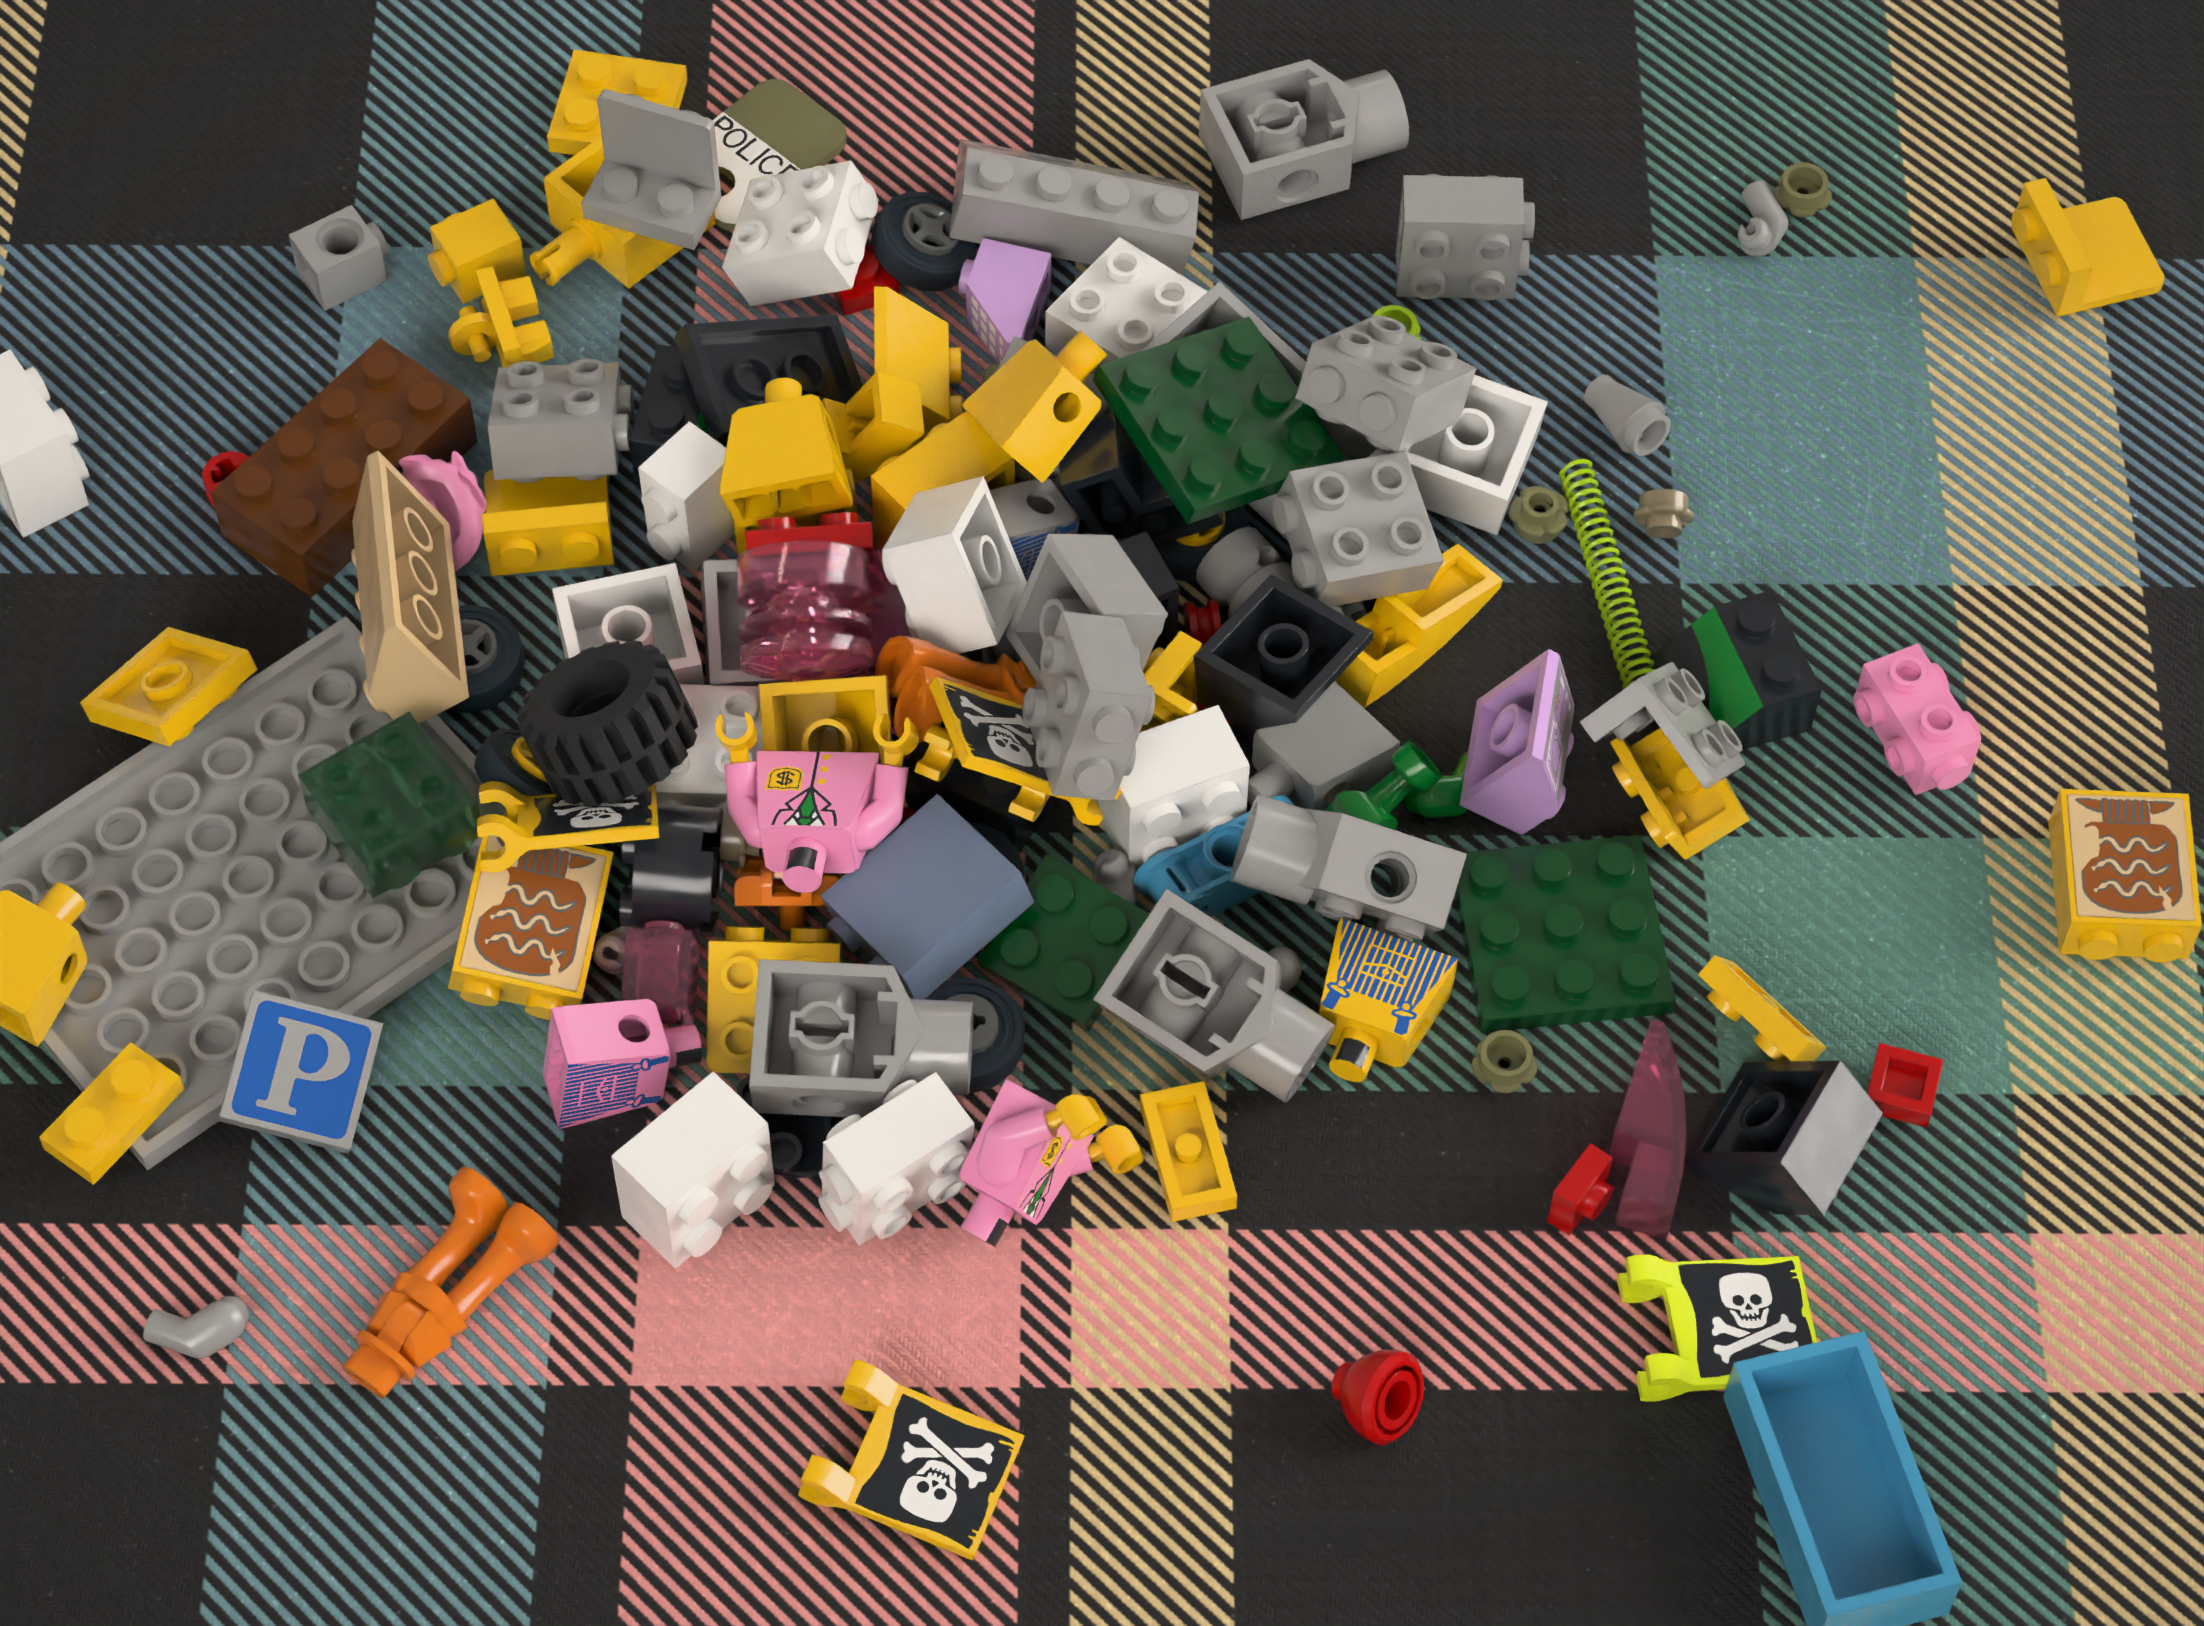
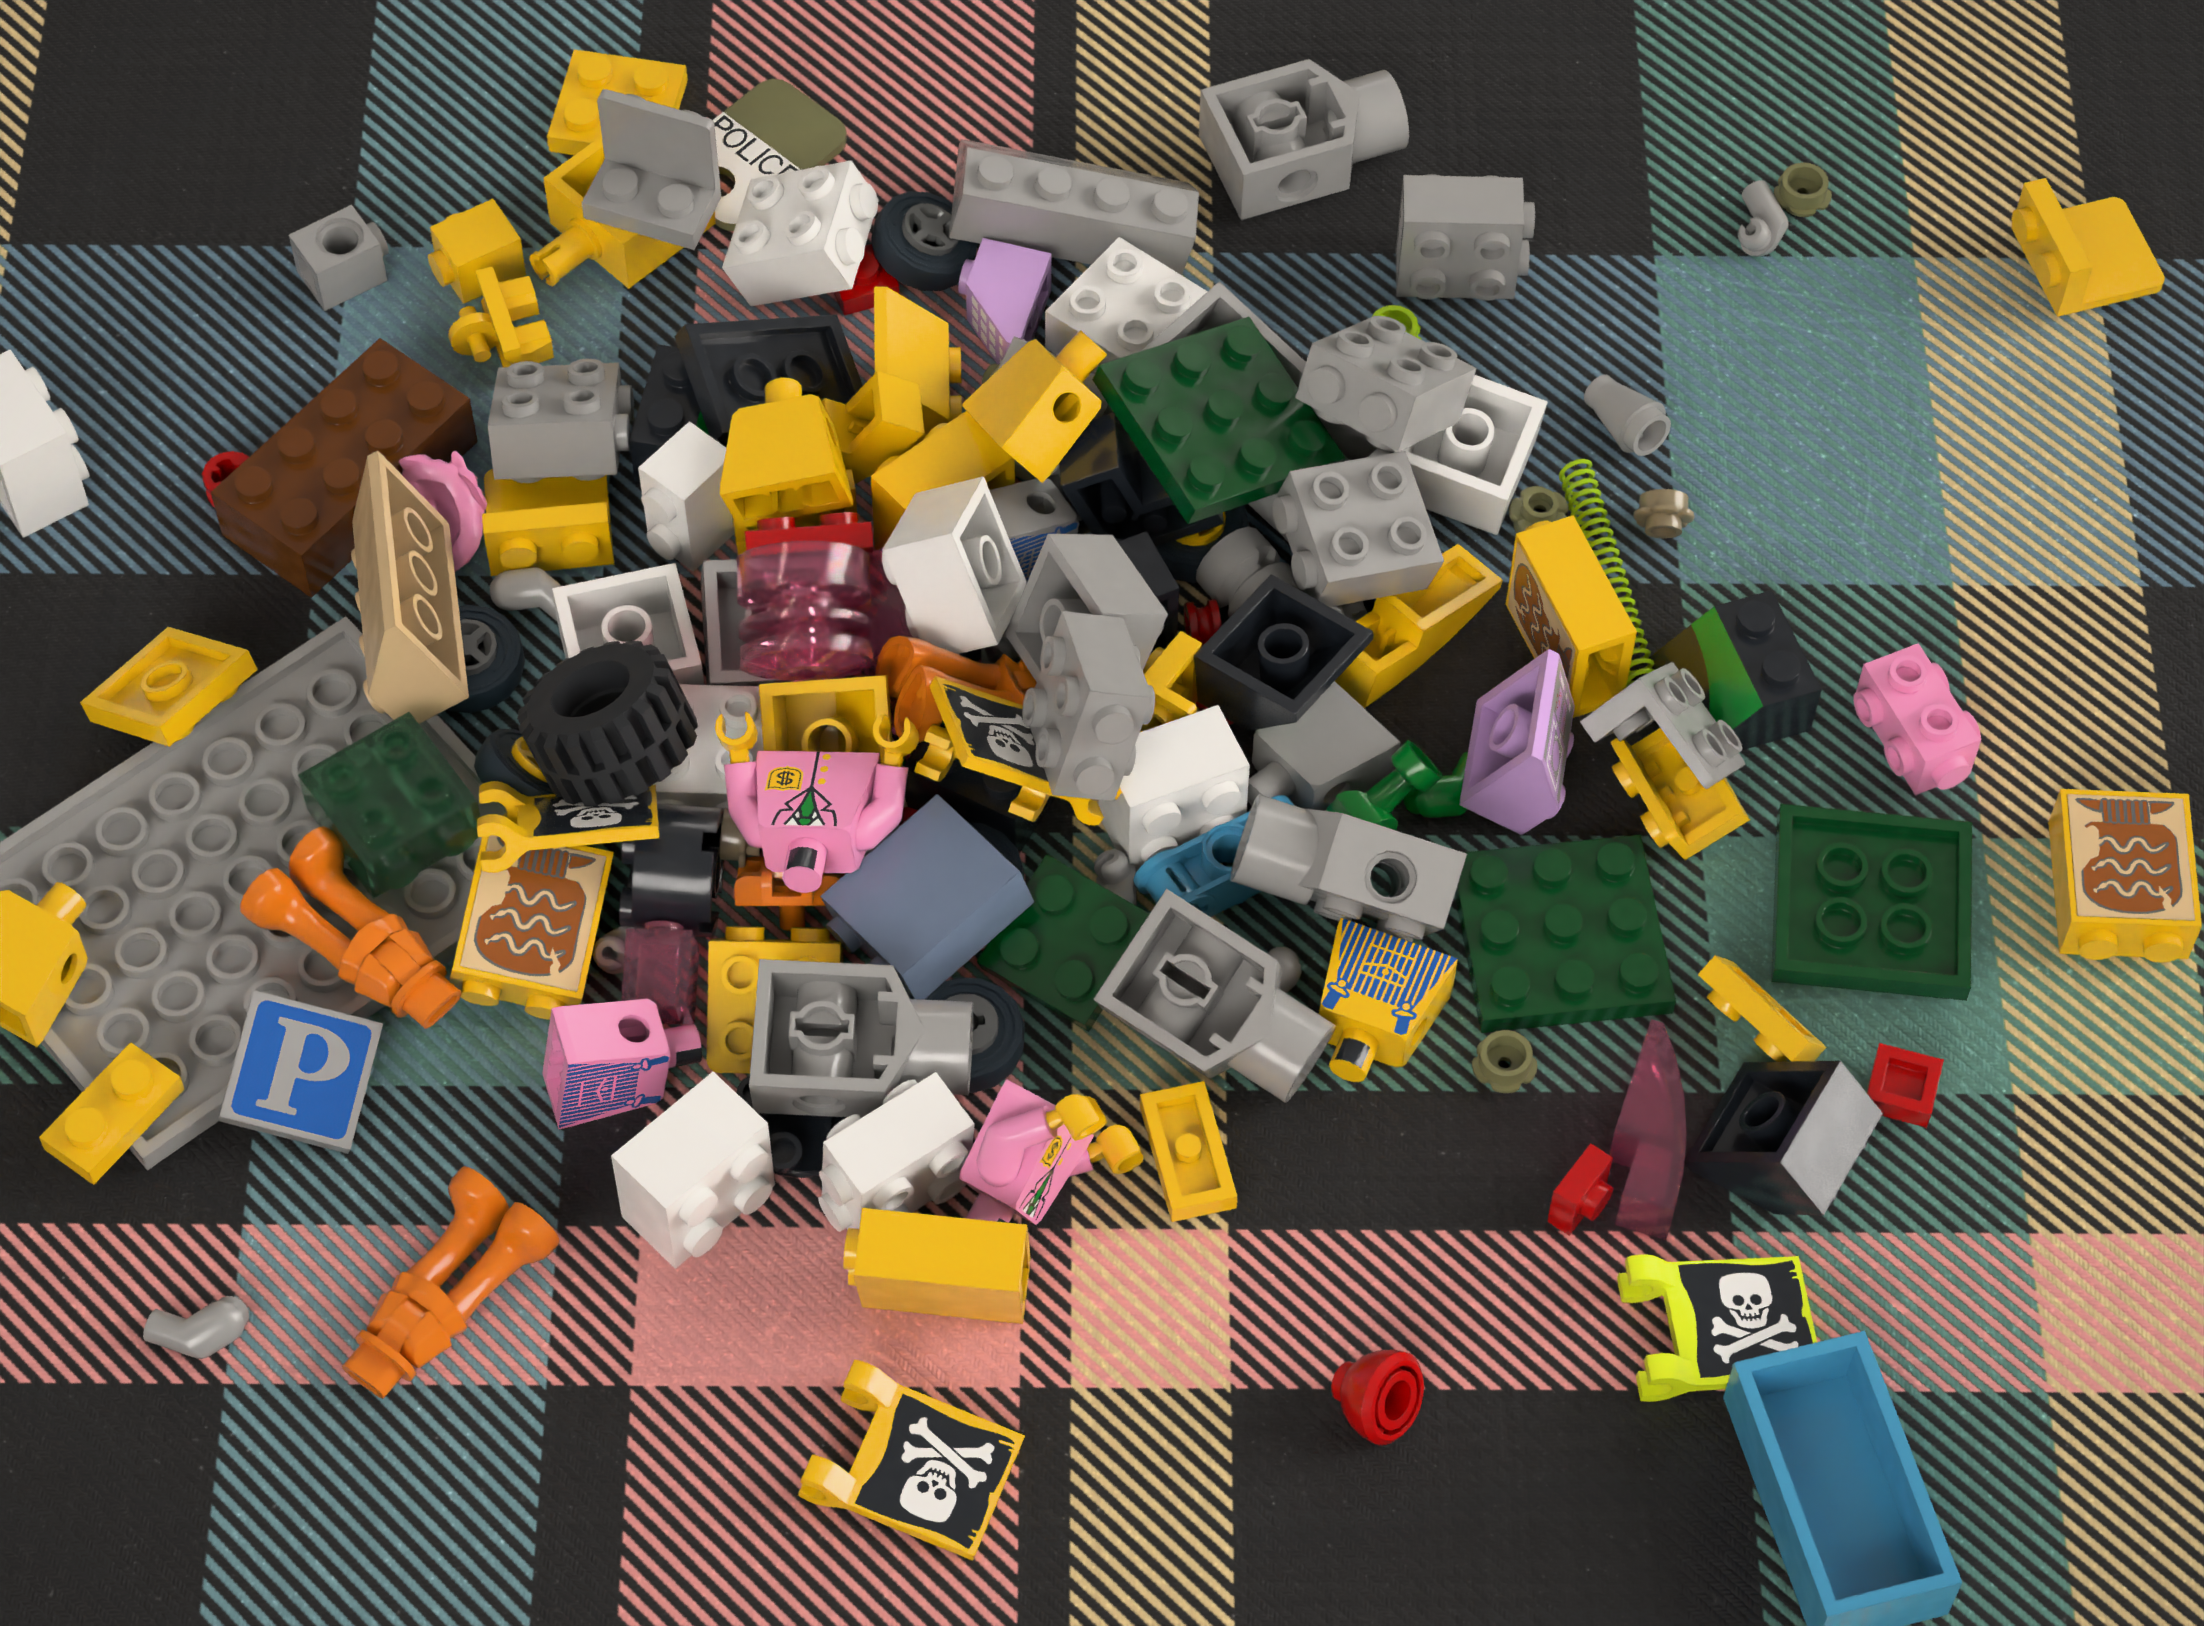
(384, 955): none -> orange piece
(524, 590): none -> light grey arm
(939, 1265): none -> yellow brick
(1571, 608): none -> yellow brick
(1872, 902): none -> dark green plate

